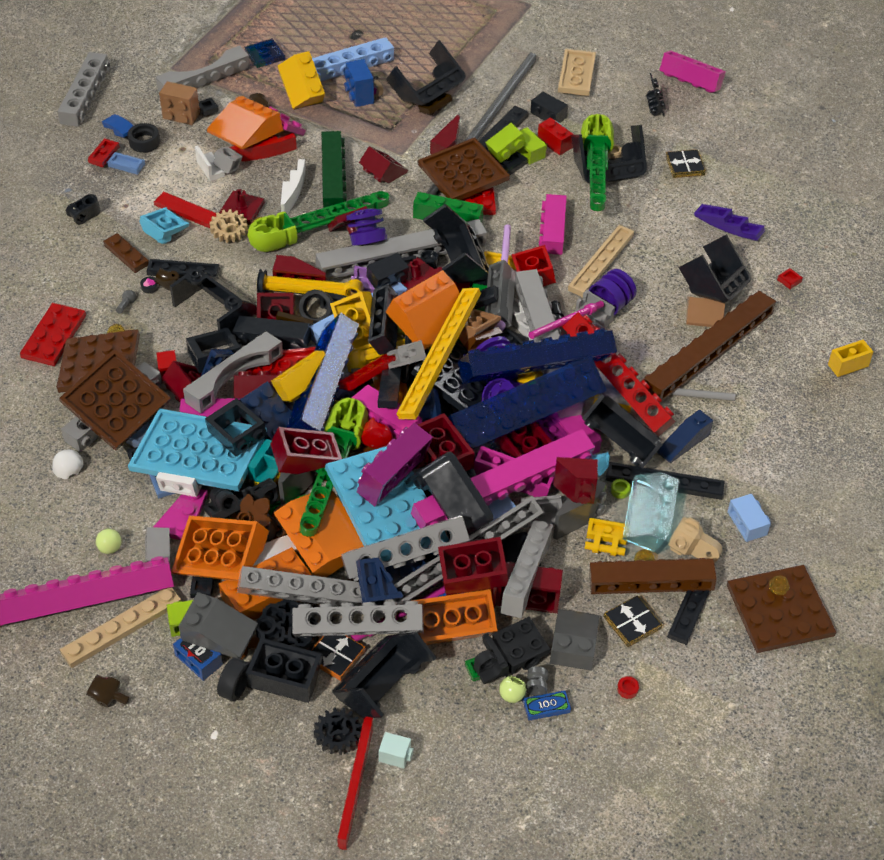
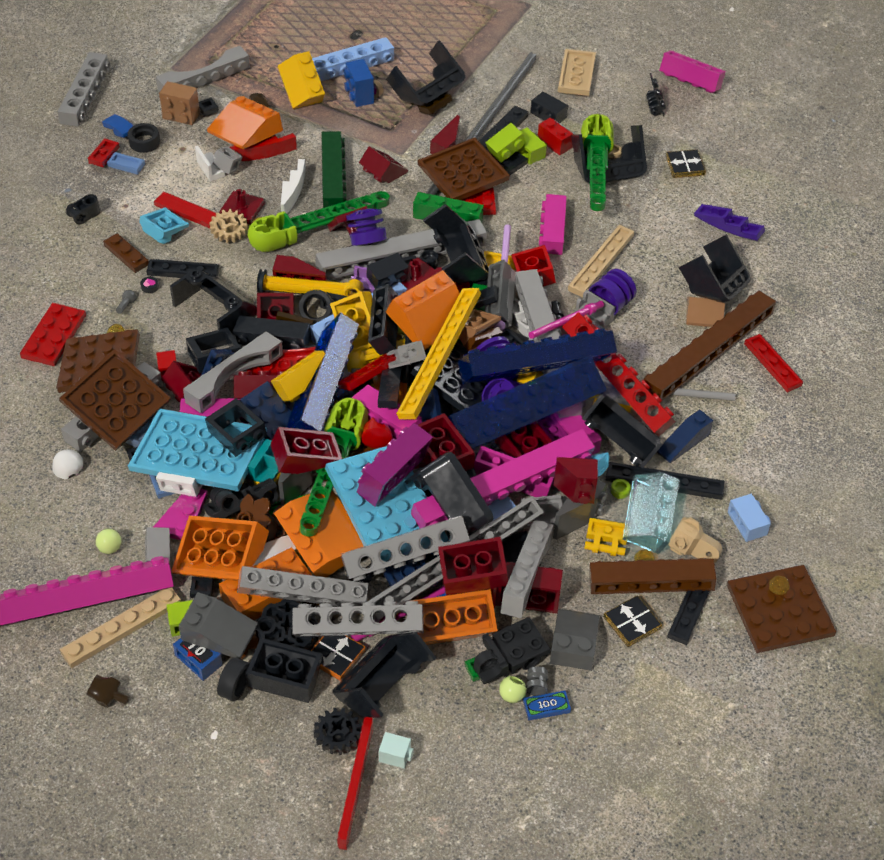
(166, 278): dark brown piece -> none
(264, 53): clear blue tile -> none
(291, 126): dark pink wing -> none
(375, 581): dark blue wing -> none
(628, 687): red tile -> none
(773, 363): none -> red tile
(789, 278): red tile -> none
(850, 358): yellow brick -> none

